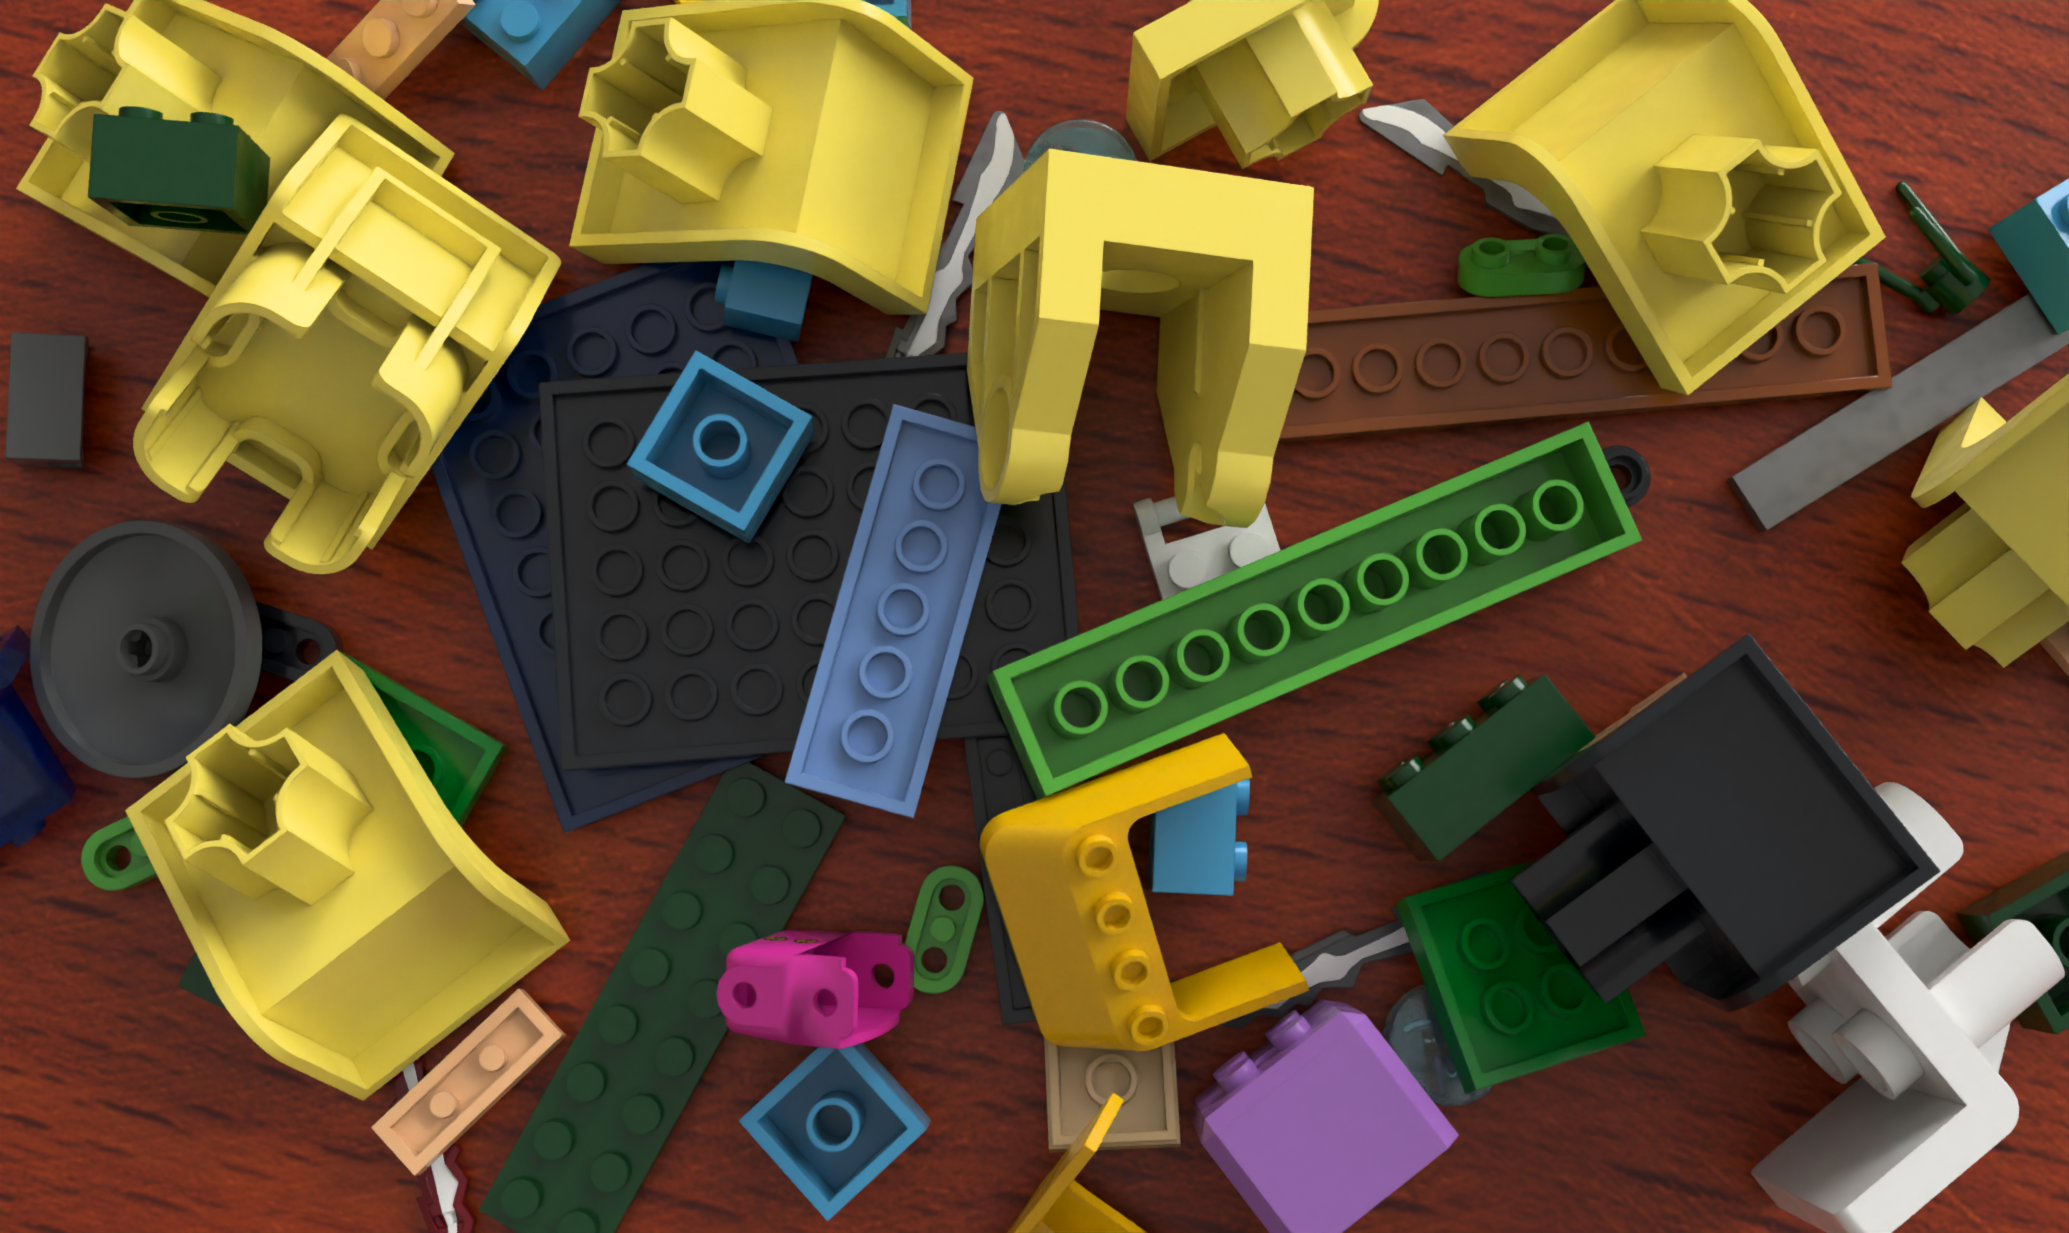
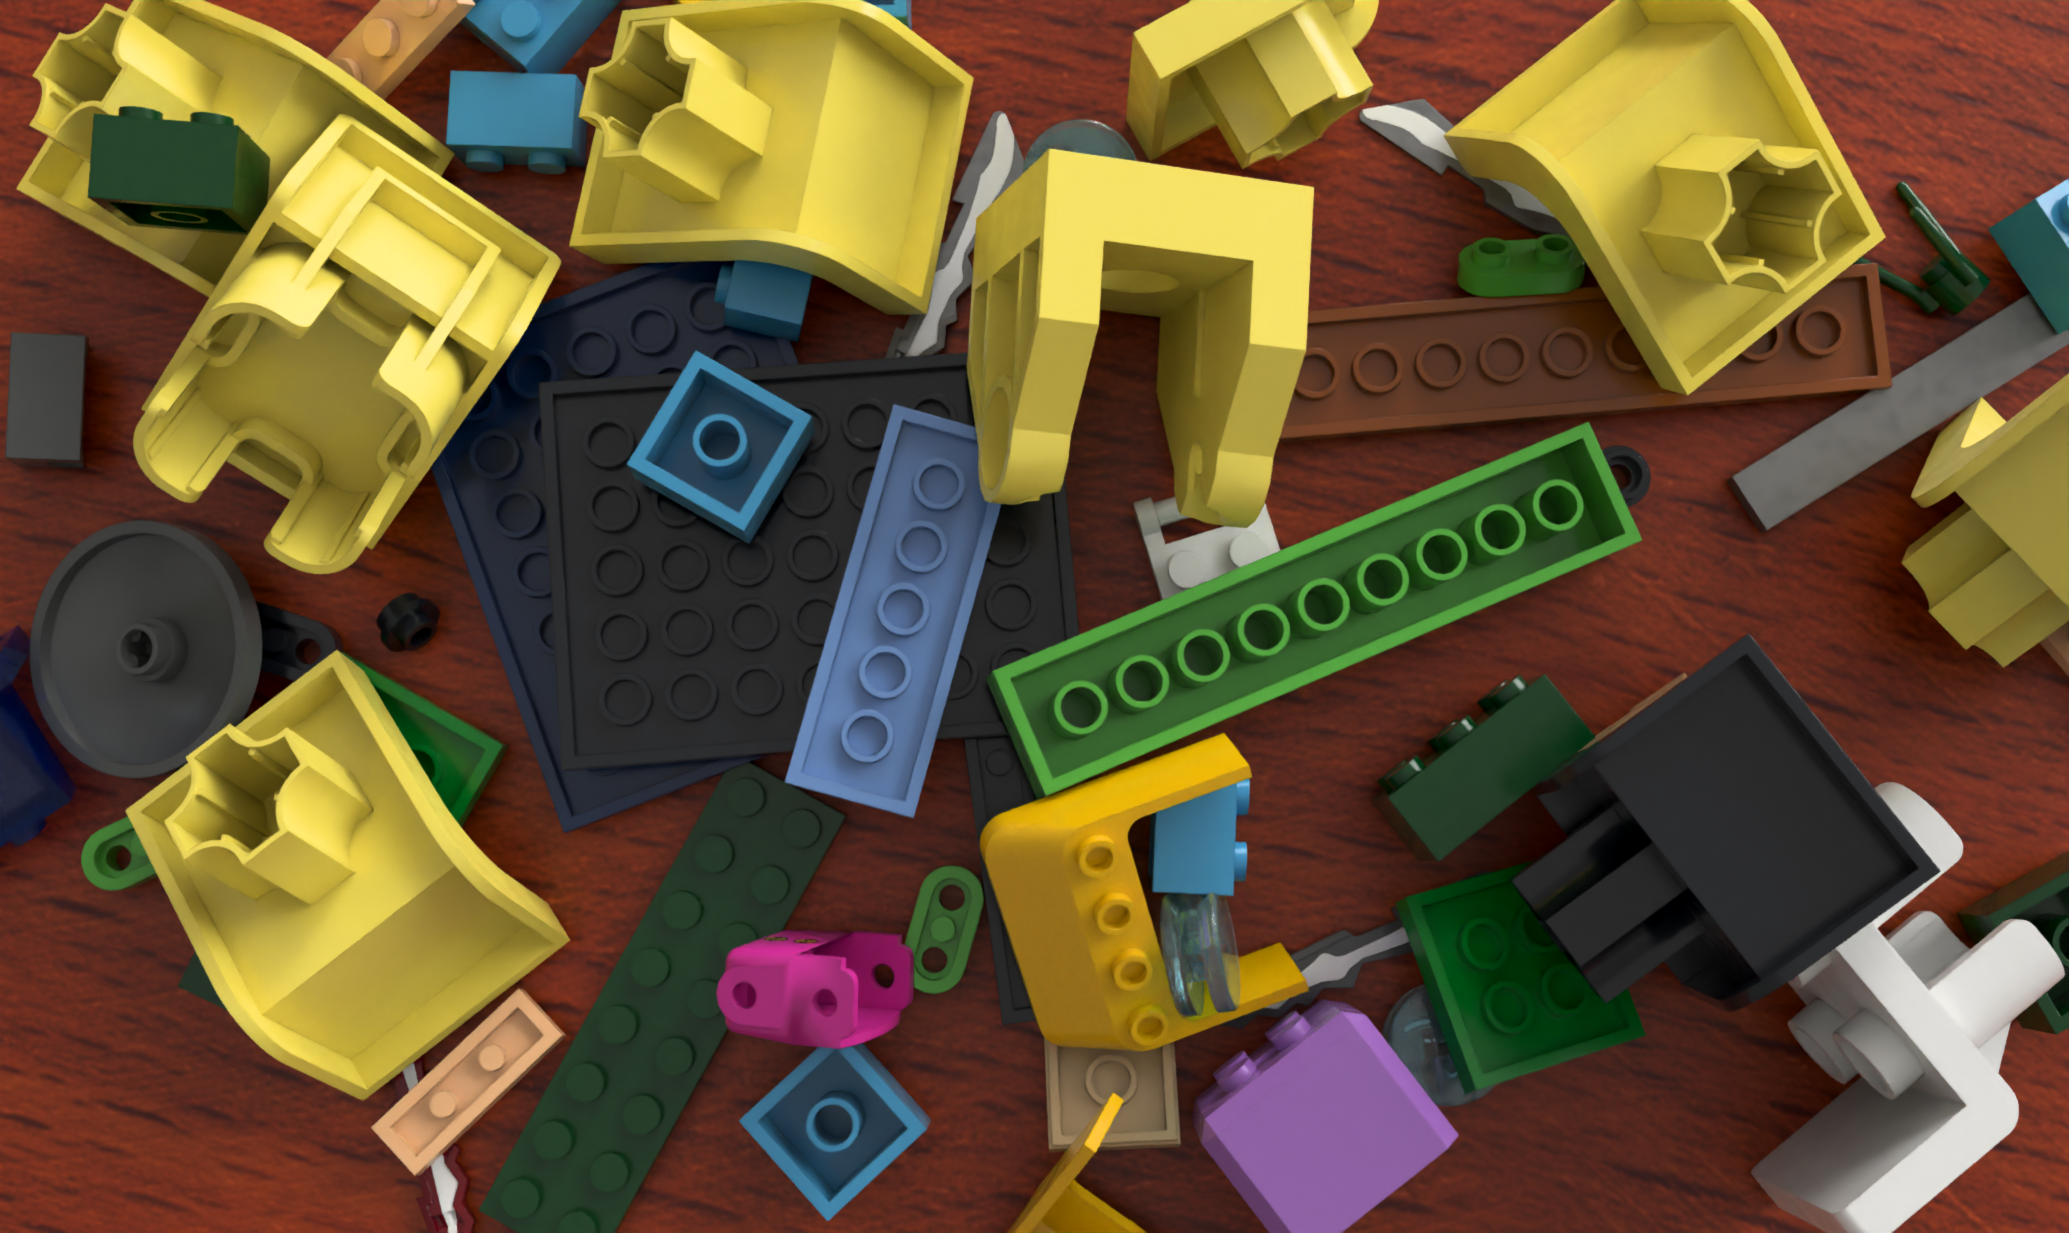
(408, 622): none -> black plate
(516, 120): none -> dark azure brick
(1197, 948): none -> clear light blue head

